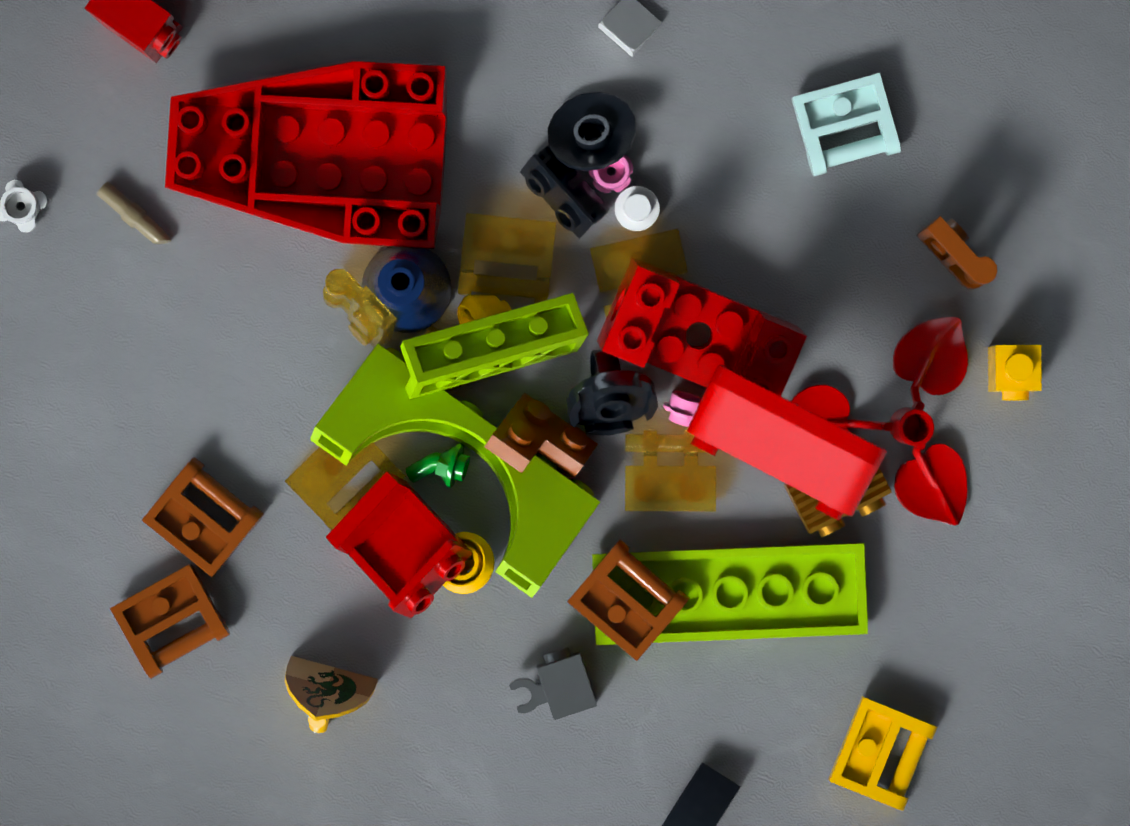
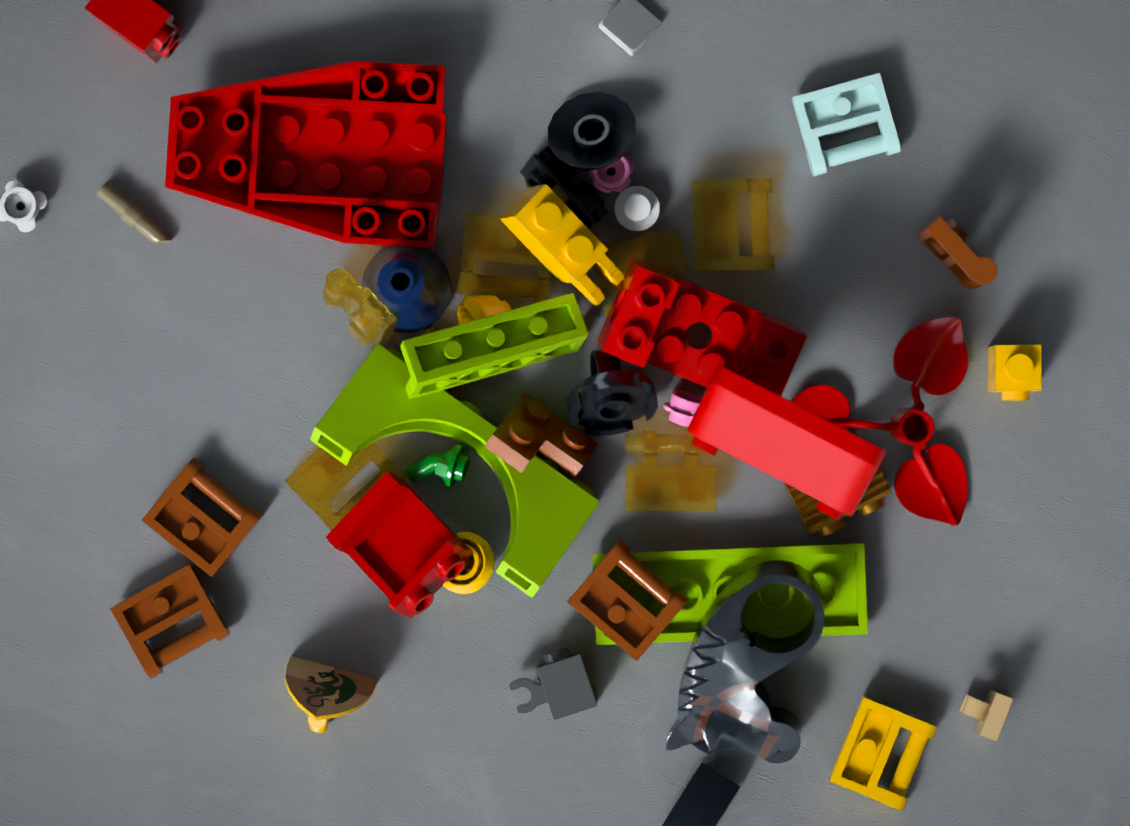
(560, 241): none -> yellow hinge
(716, 225): none -> clear yellow plate
(720, 682): none -> black animal
(990, 713): none -> tan tile

